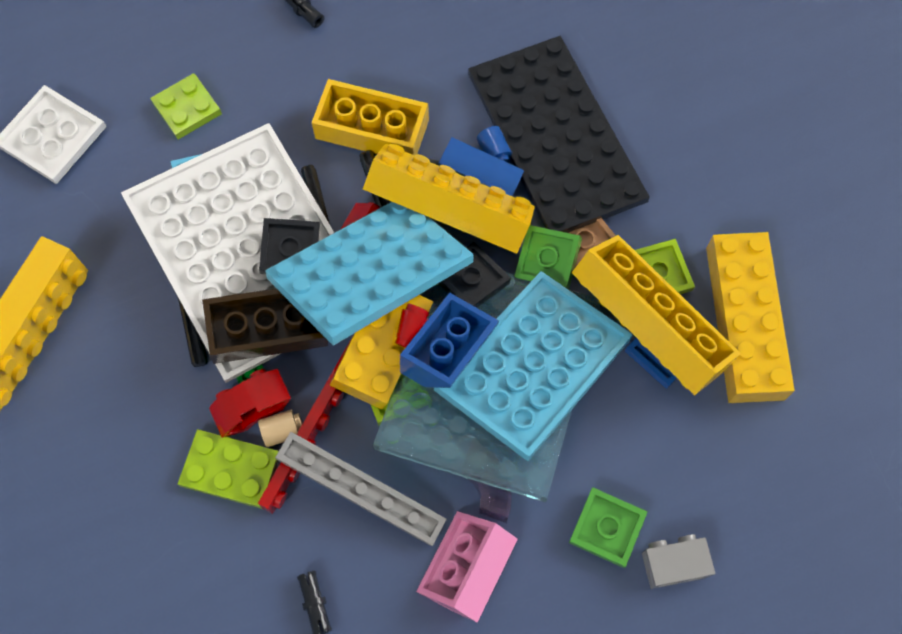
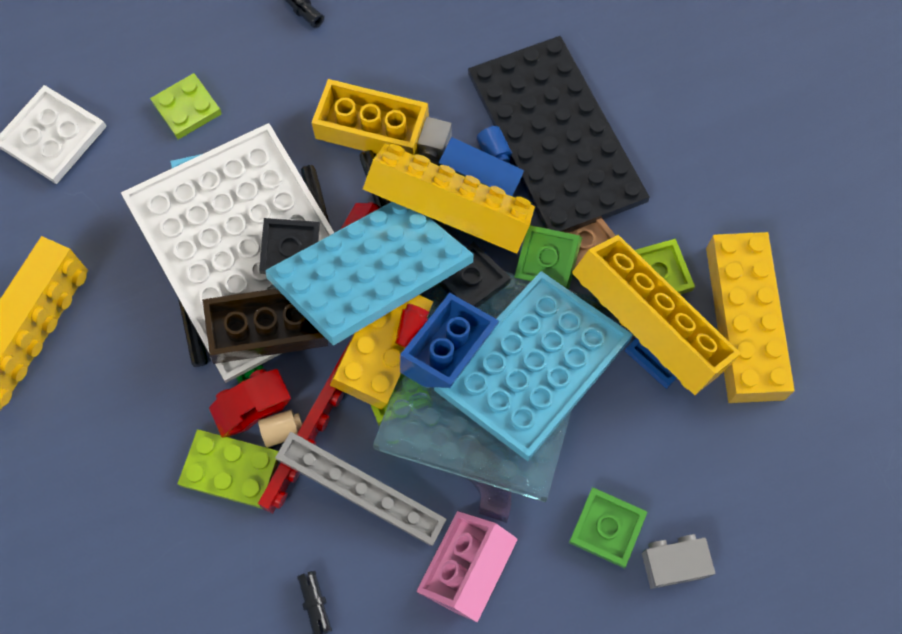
(434, 138): none -> light grey brick

